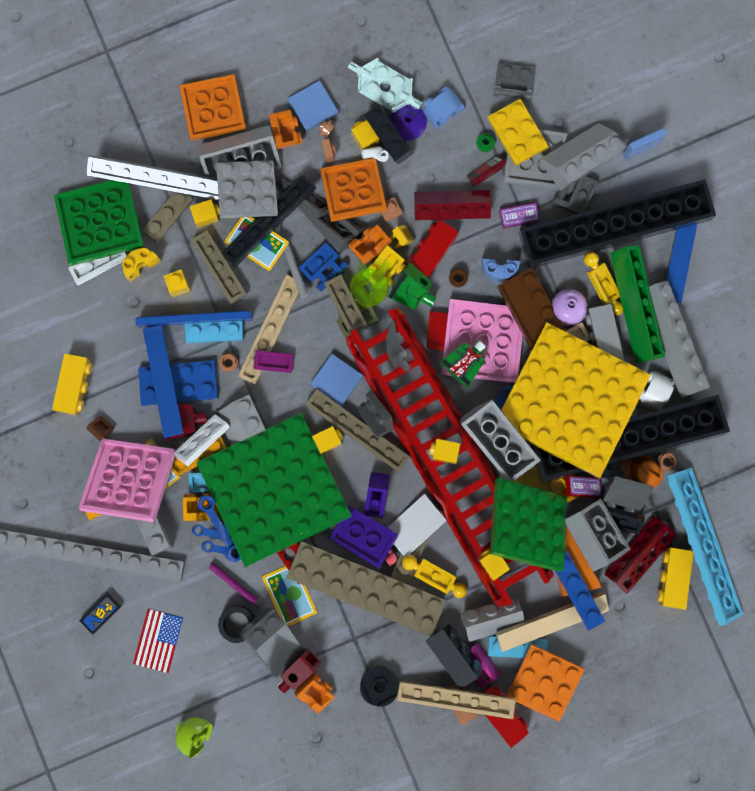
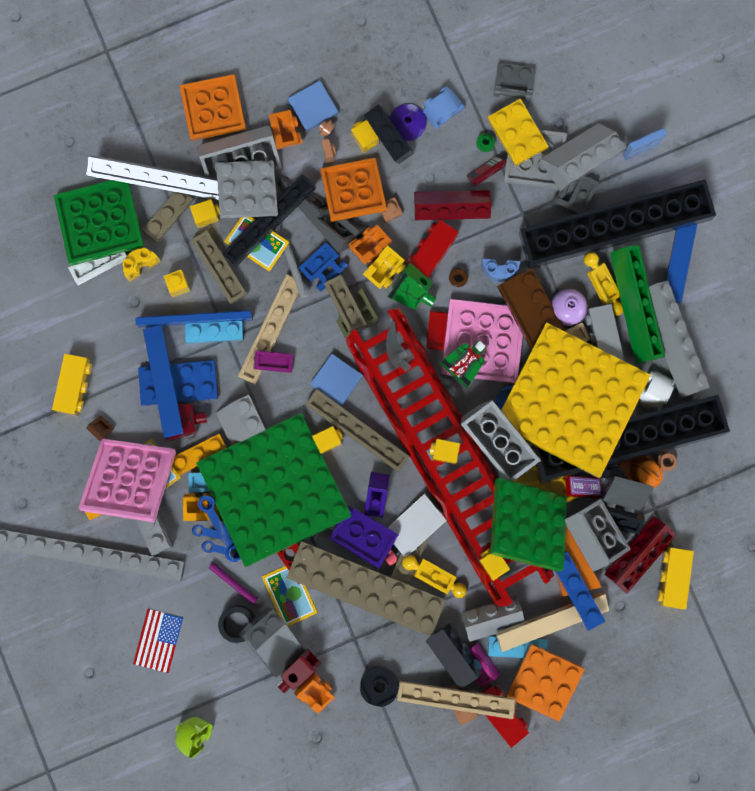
(100, 613): tile -> none
(201, 440): white plate -> none
(228, 356): nougat plate -> none
(360, 293): clear neon green plate -> none
(375, 74): light aqua plate -> none
(375, 152): white arm -> none
(376, 415): dark grey bracket -> none
(403, 236): yellow tile -> none
(519, 215): tile -> none
(705, 546): medium azure plate -> none

